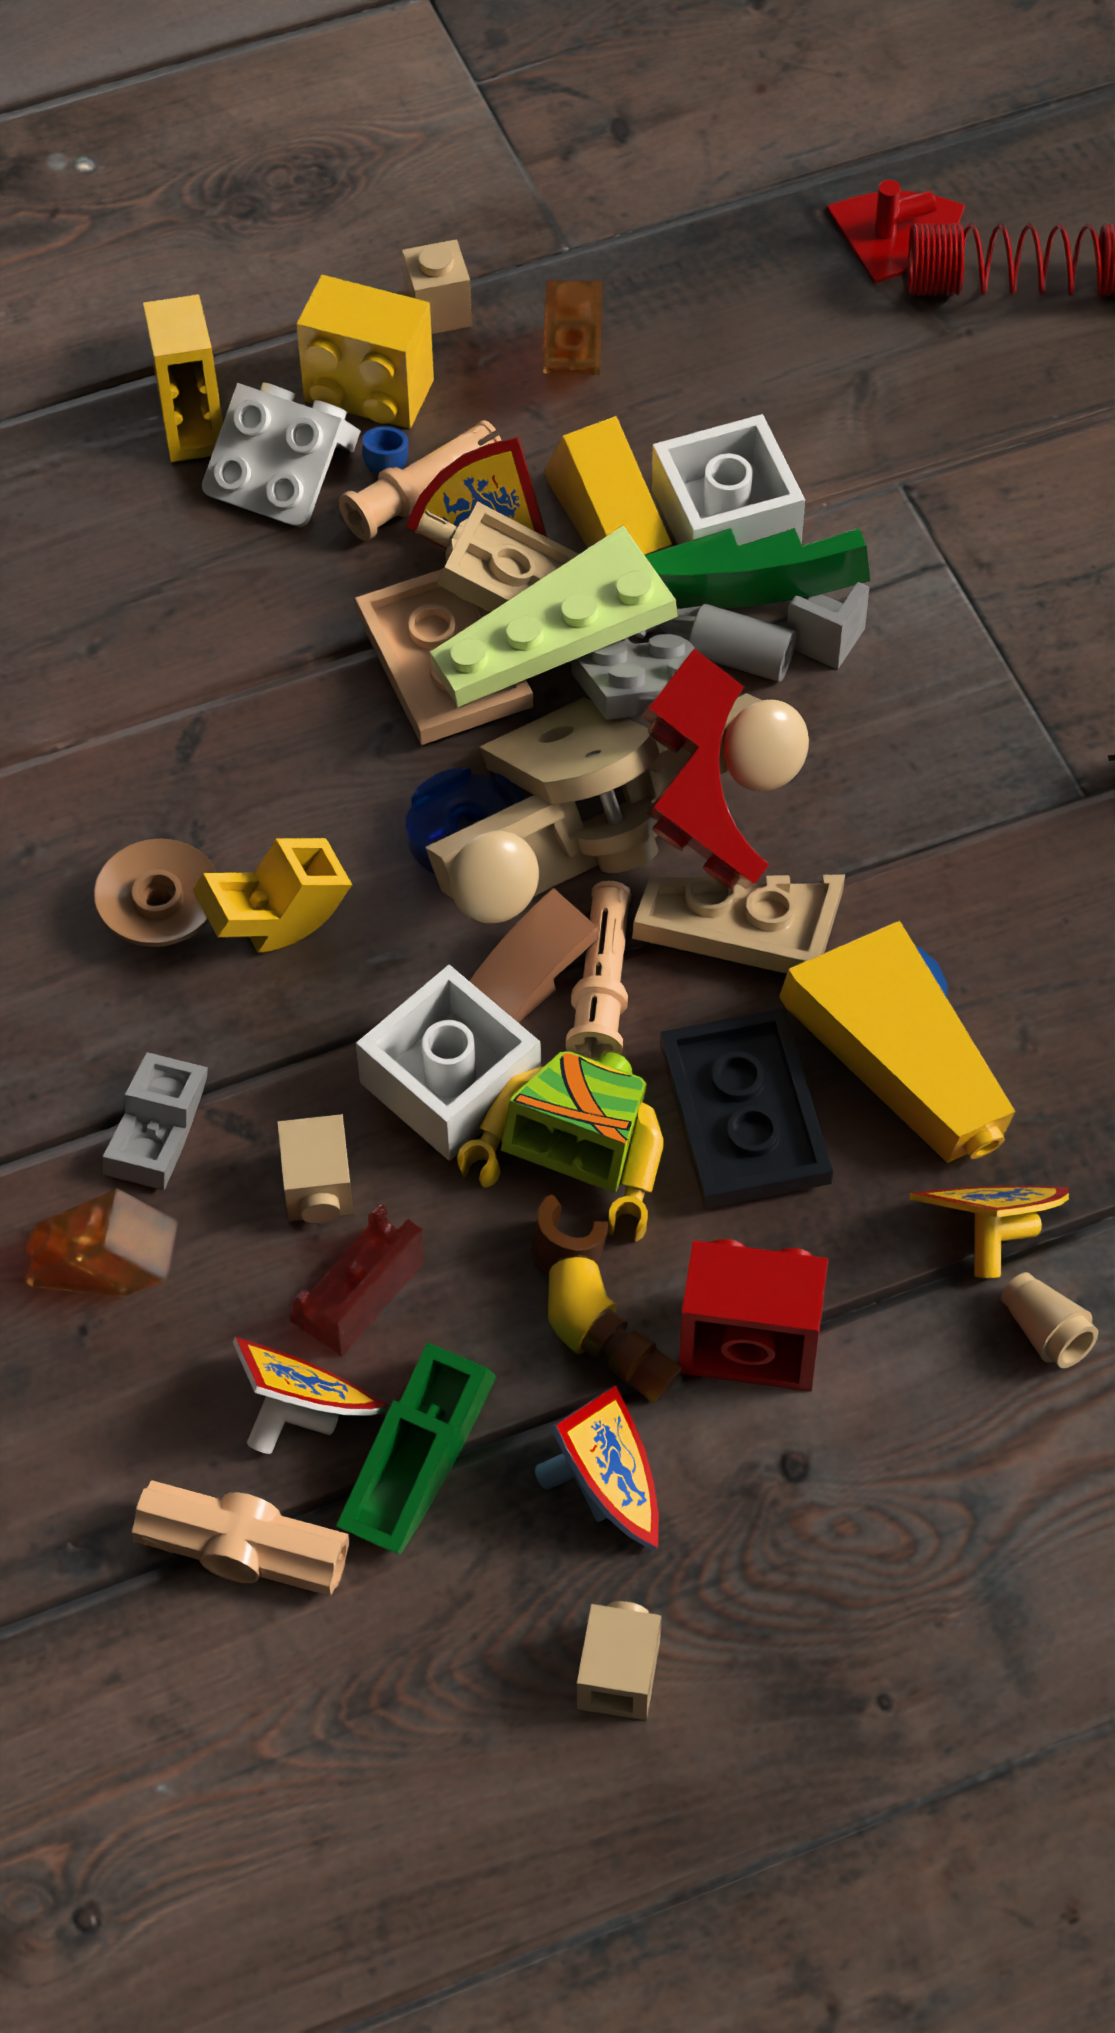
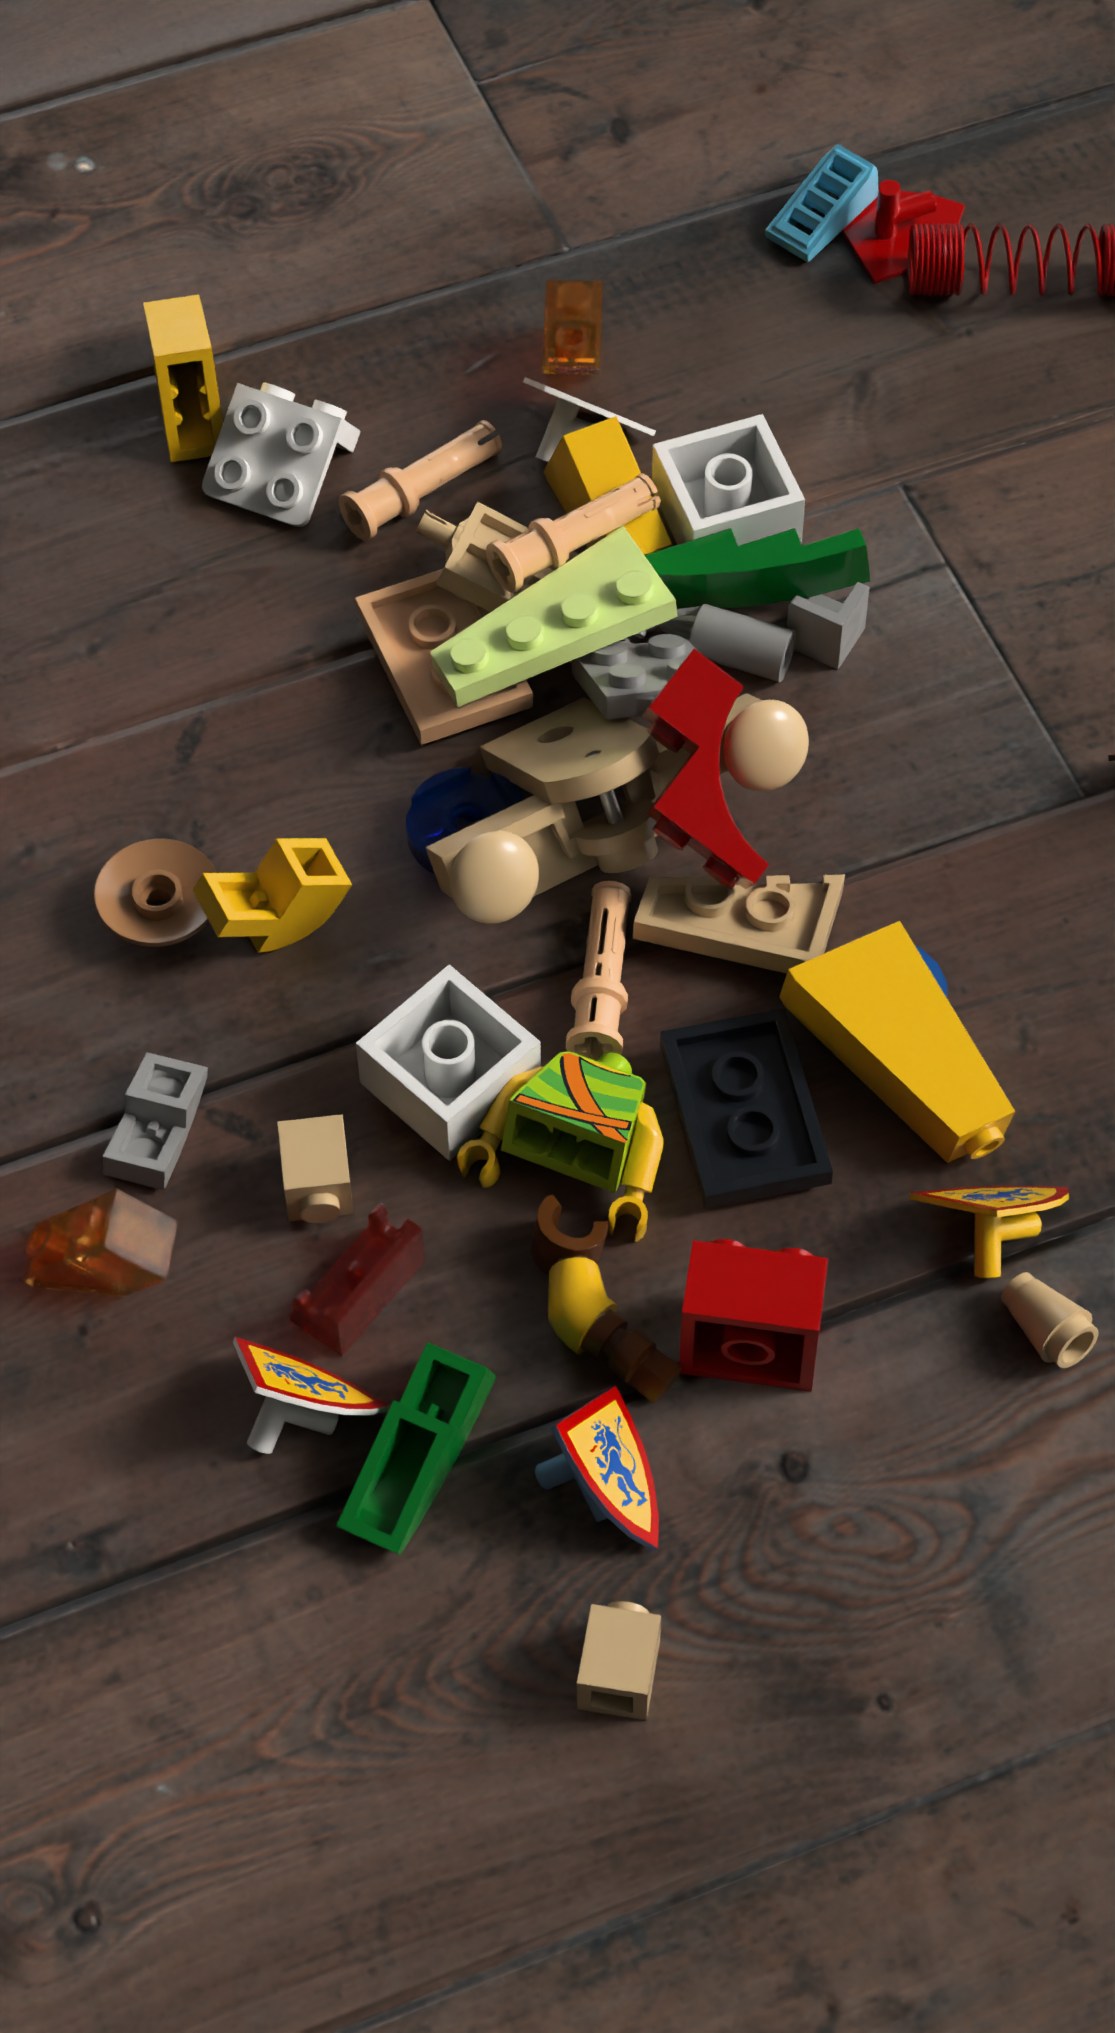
(240, 1537): light nougat piece -> none
(366, 351): yellow brick -> none
(384, 449): blue hinge -> none
(439, 277): tan brick -> none
(492, 476): shield -> none
(529, 957): nougat slope -> none
(550, 542): none -> light nougat pin
(565, 420): none -> white shield
(841, 174): none -> medium azure slope

